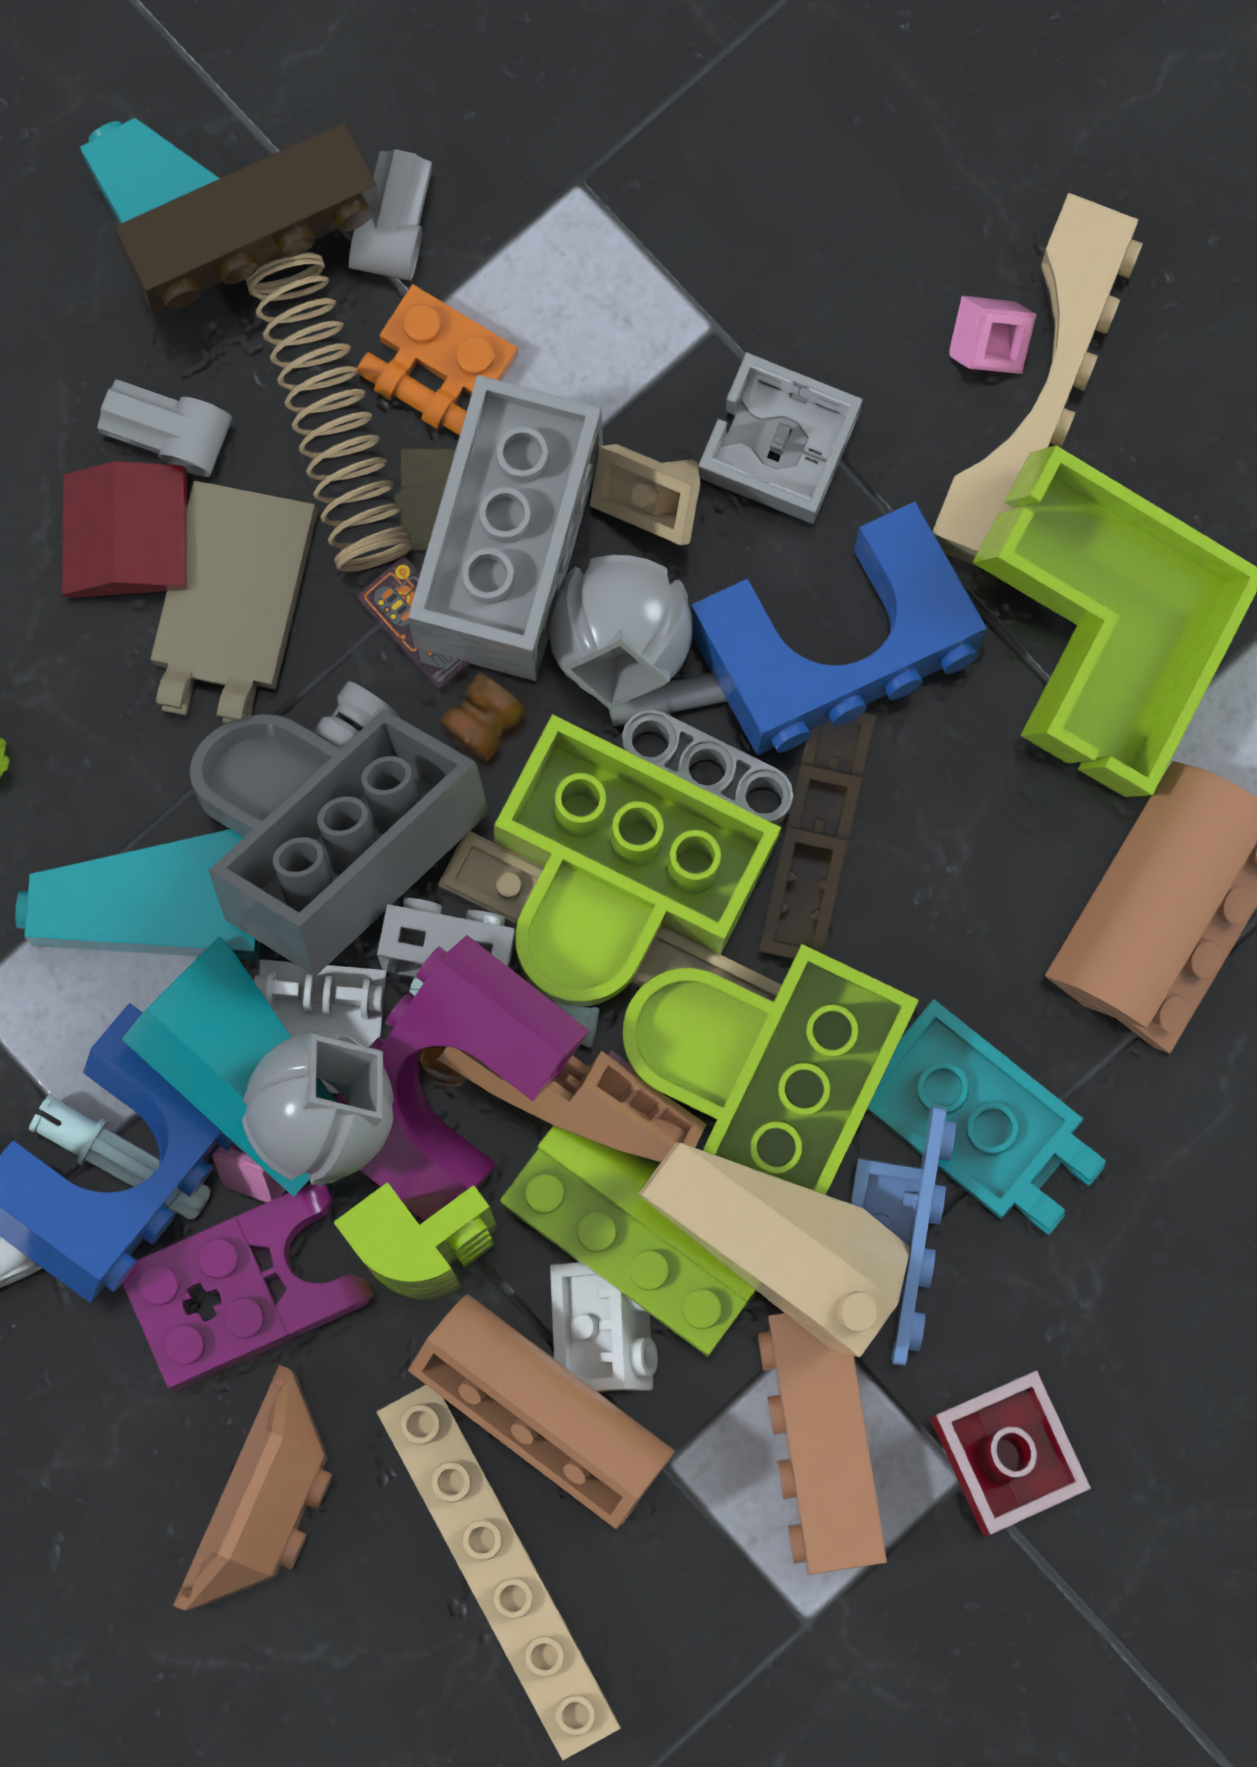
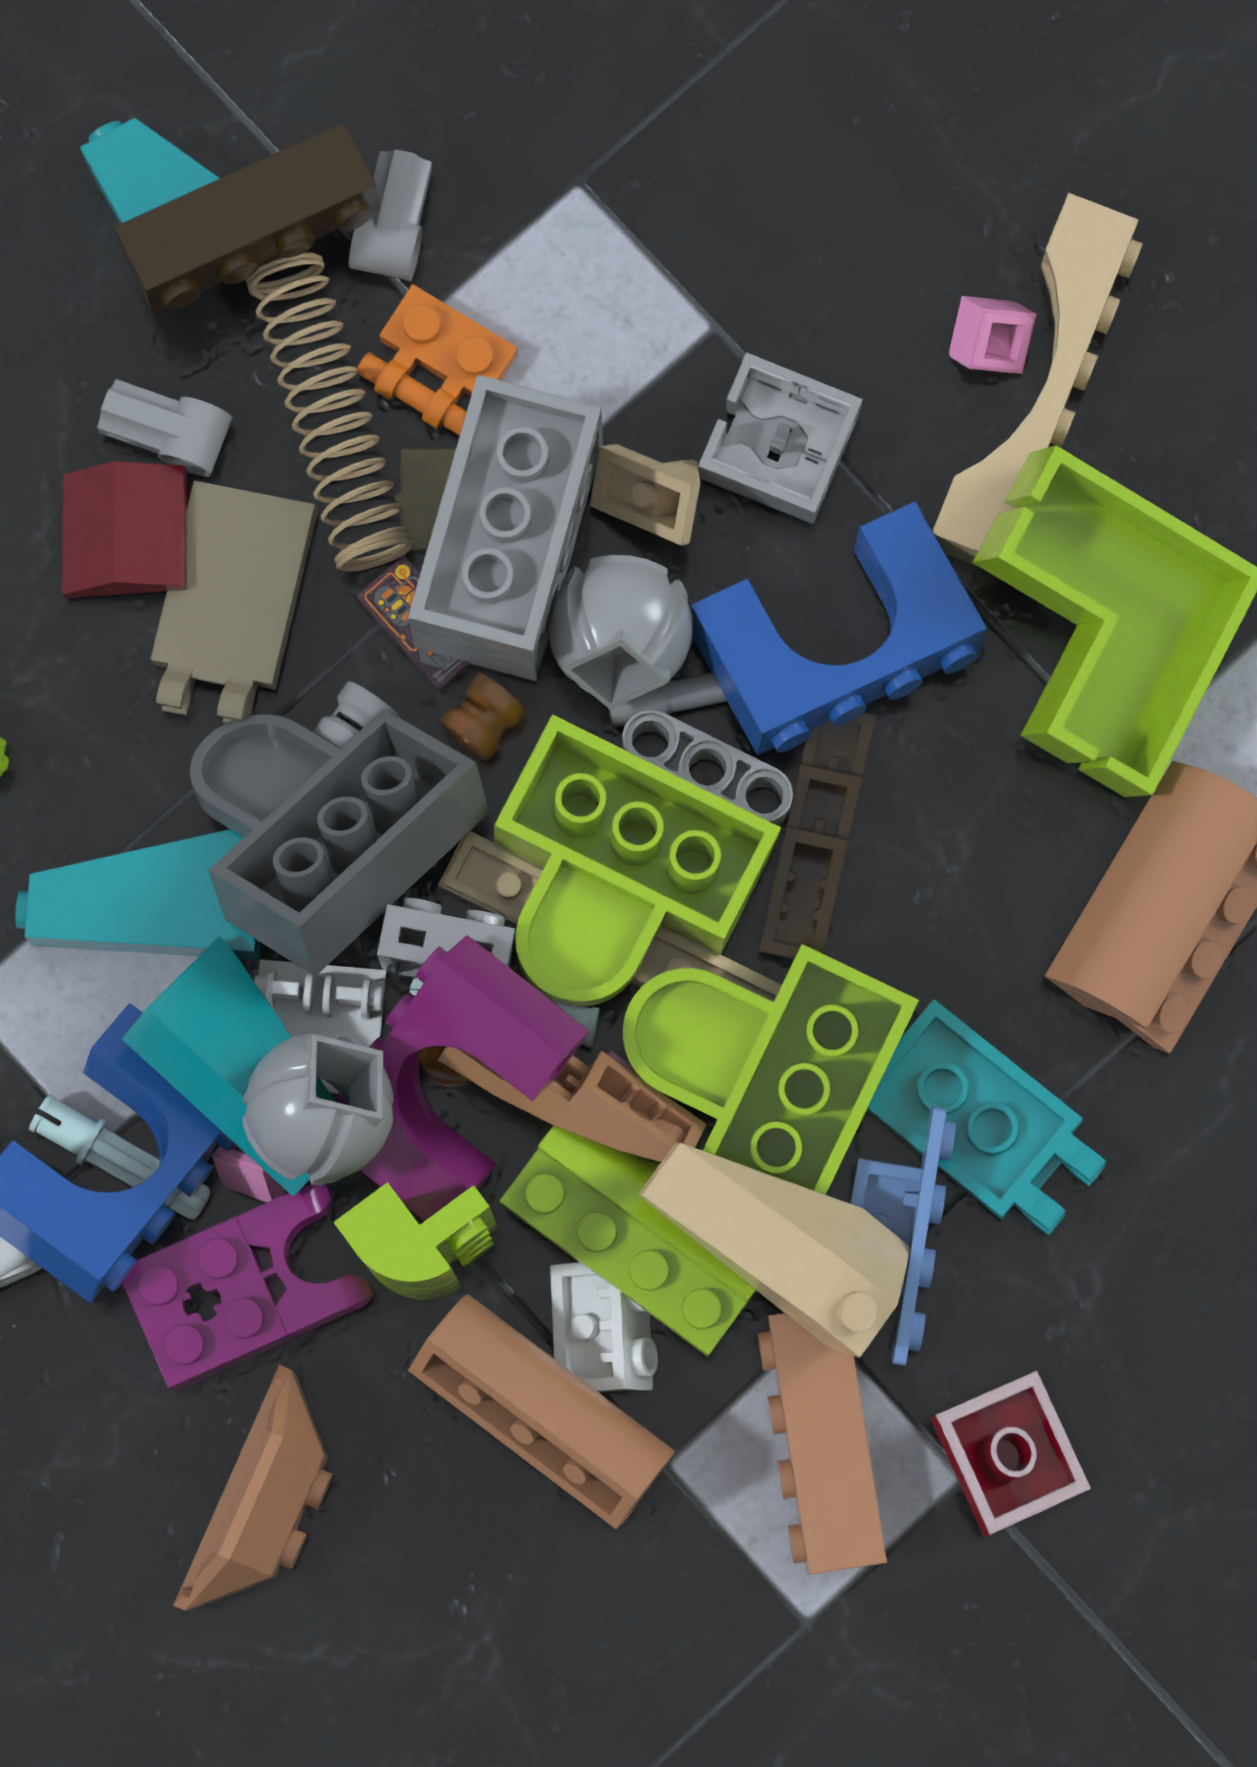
(499, 1571): tan brick -> none

